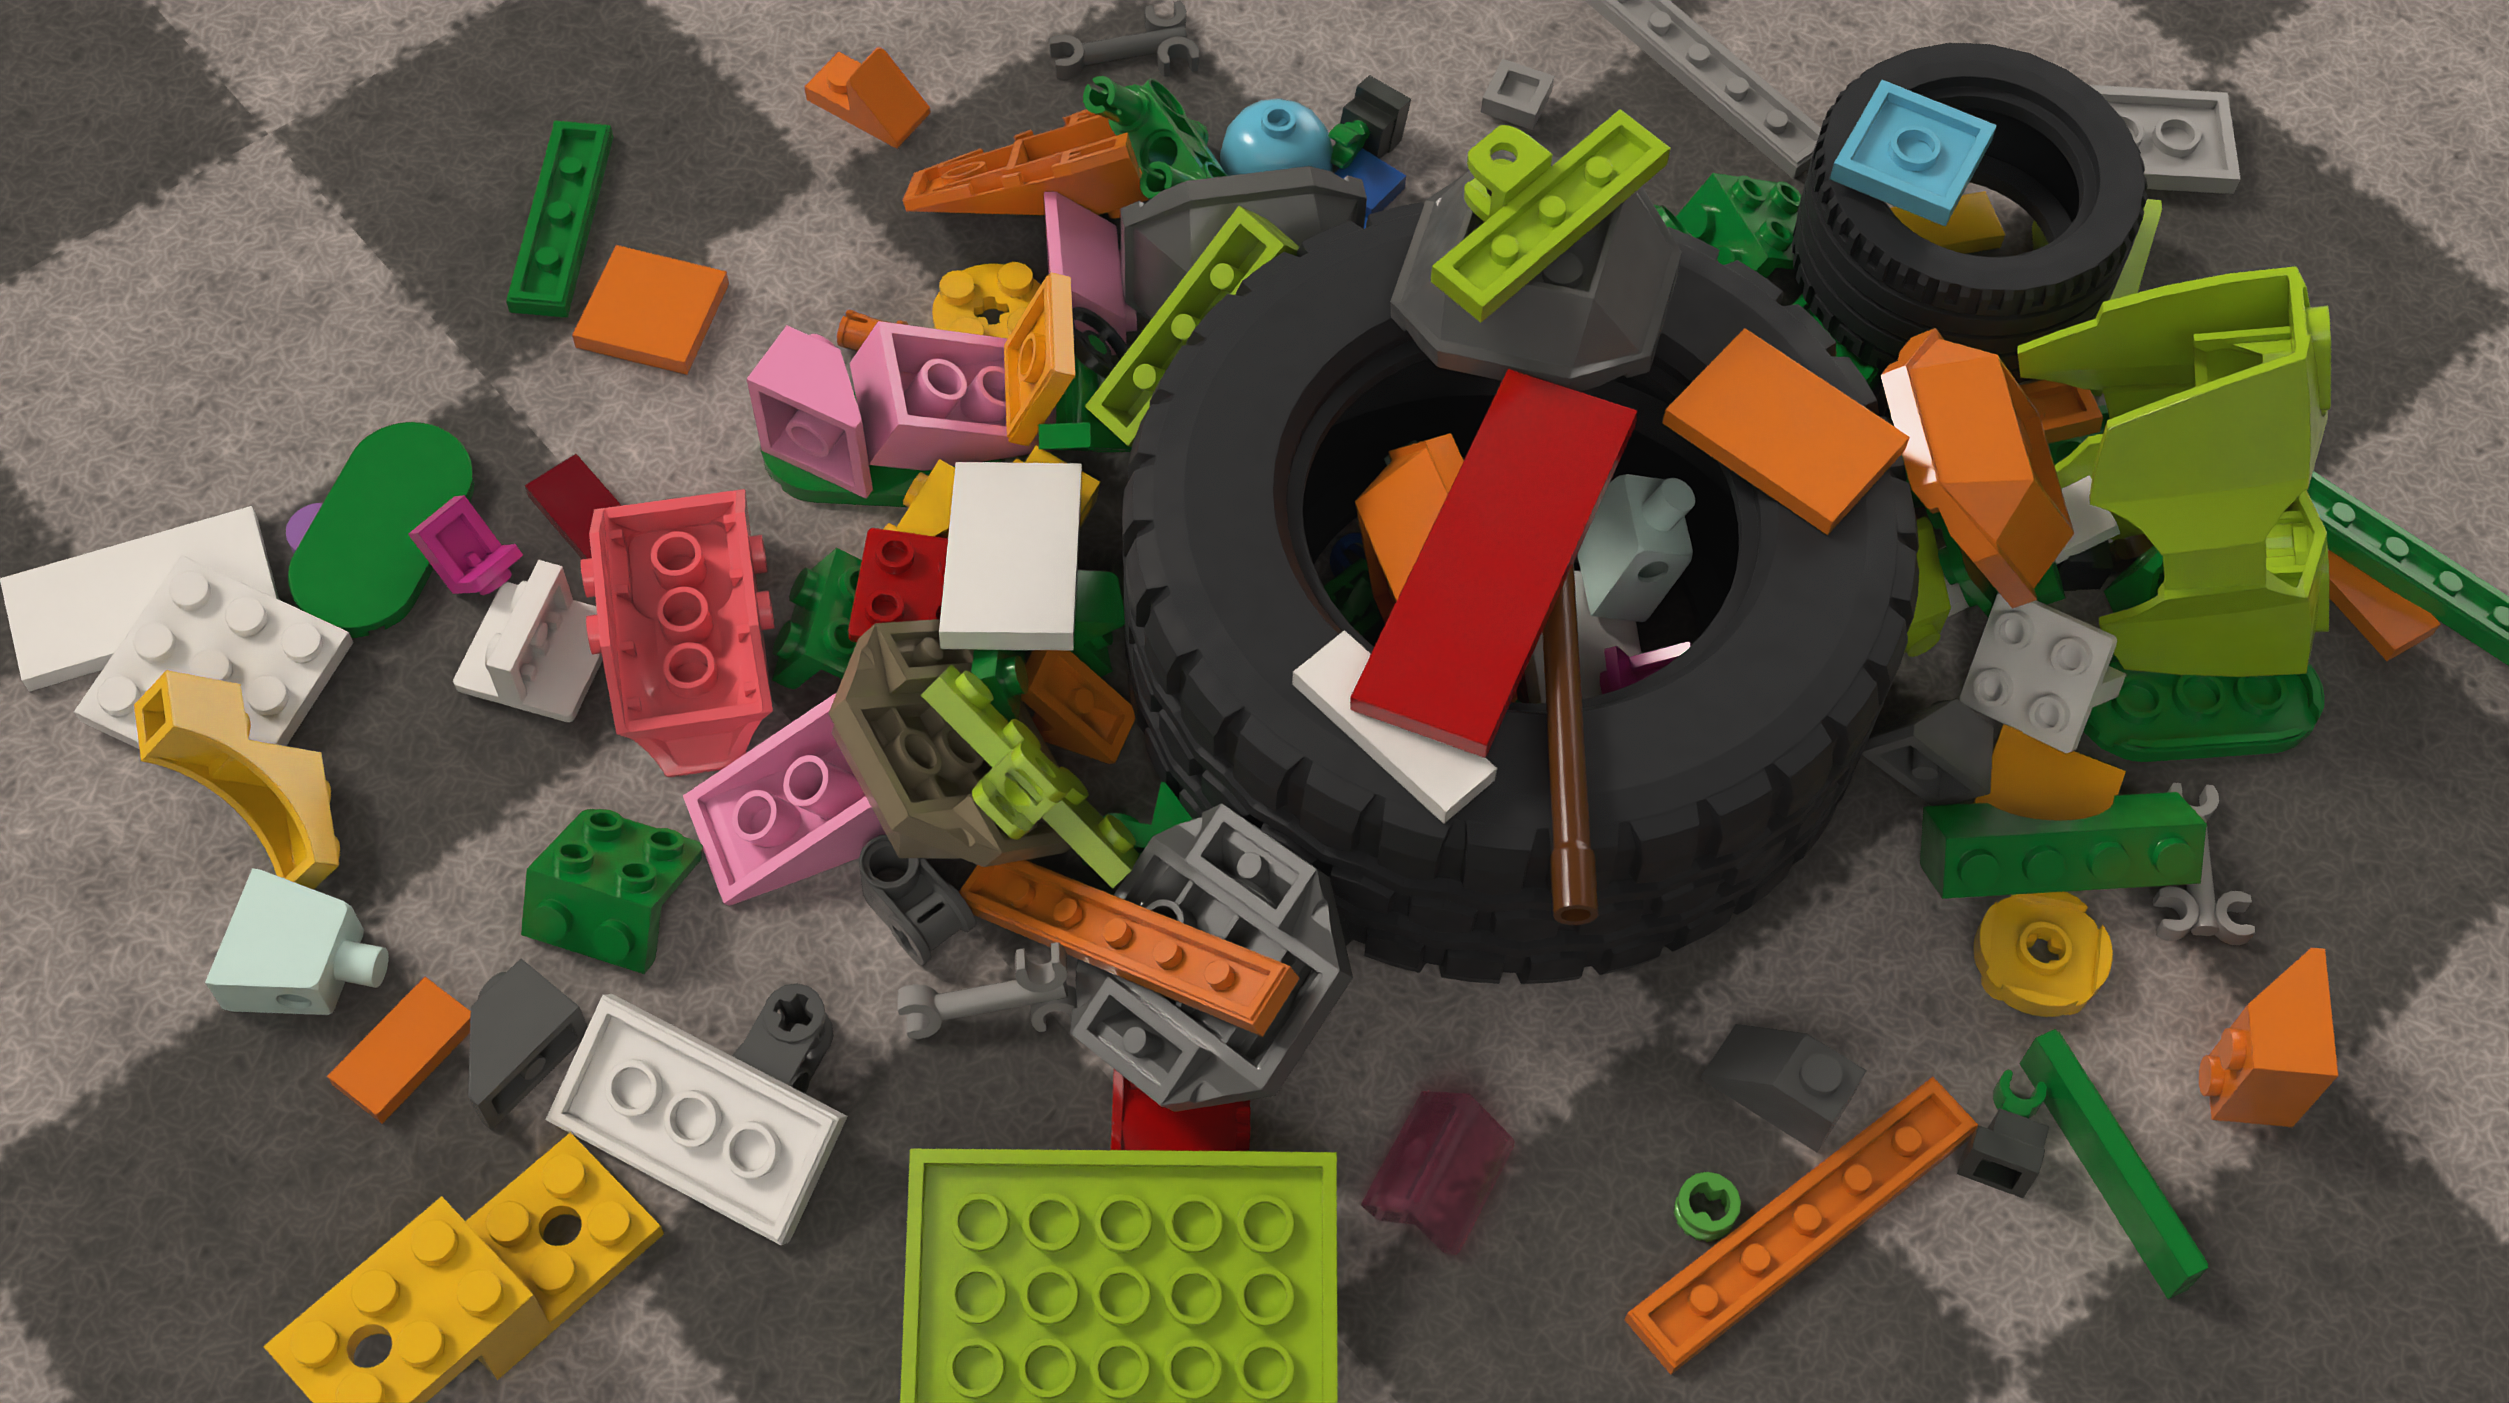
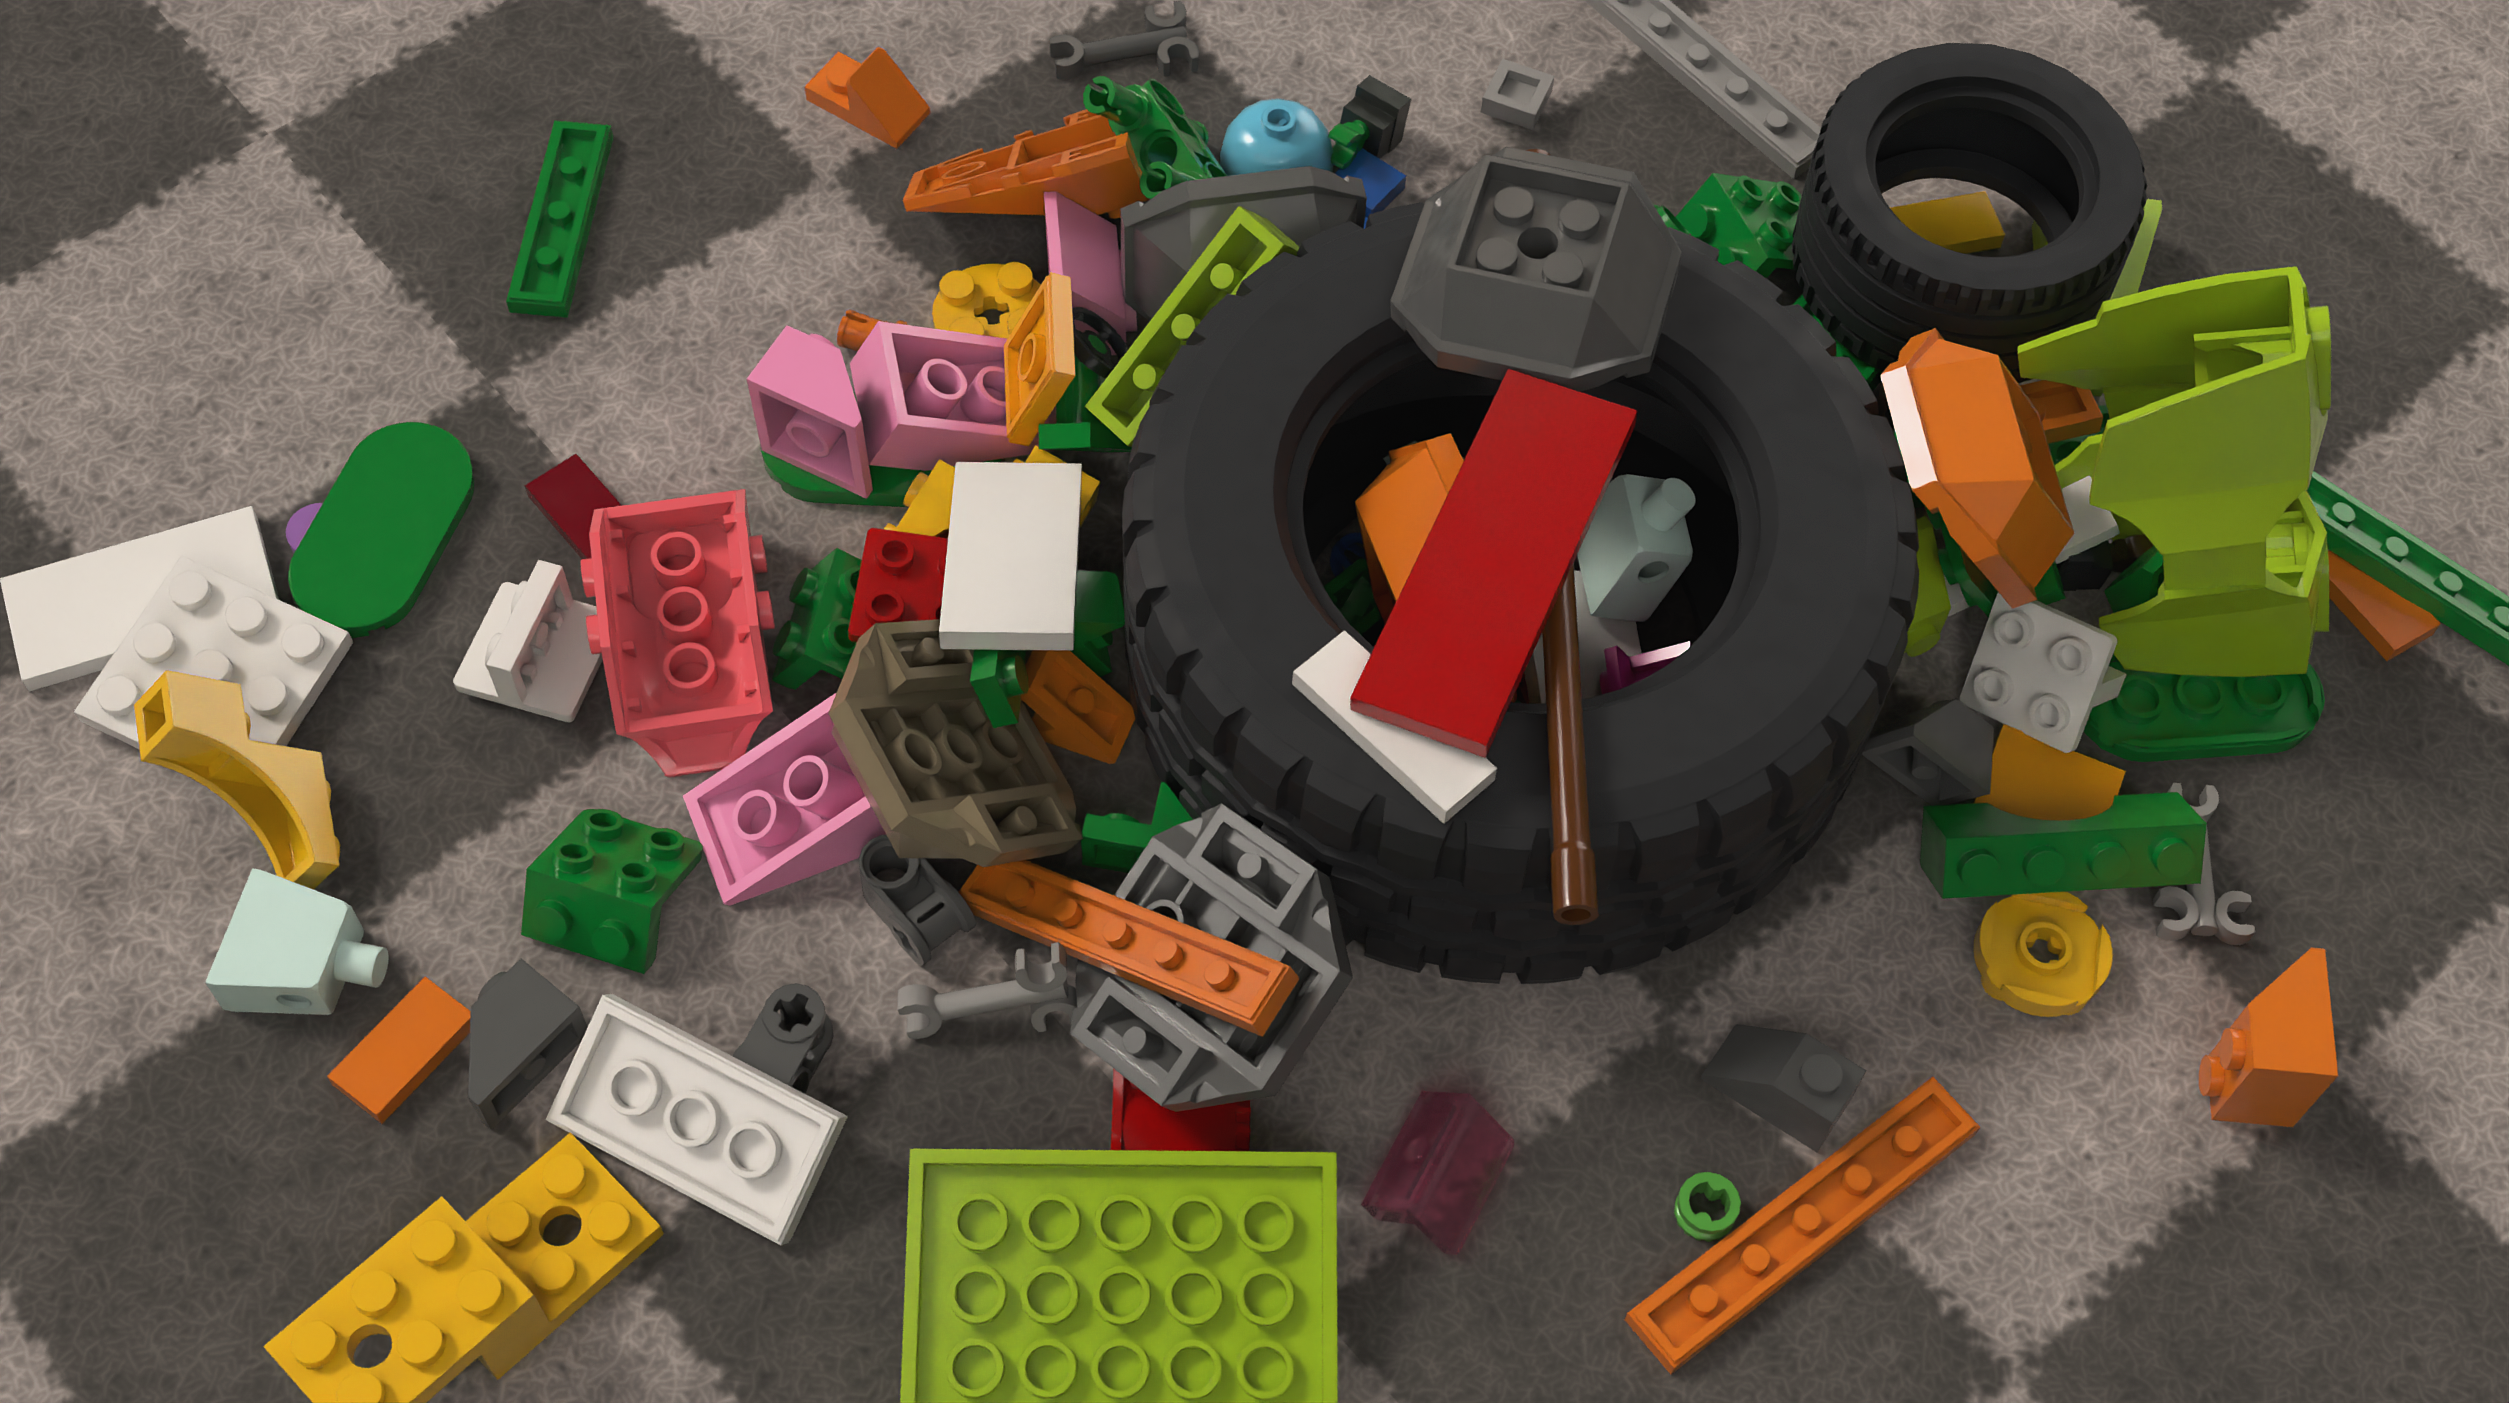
(464, 549): dark pink bracket -> none
(651, 309): orange tile -> none
(1025, 781): lime plate -> none
(1540, 207): lime plate -> none
(1785, 430): orange tile -> none
(1913, 152): medium azure plate -> none
(2012, 1146): pearl dark grey piece -> none
(2114, 1165): green tile -> none
(2181, 136): light grey plate -> none

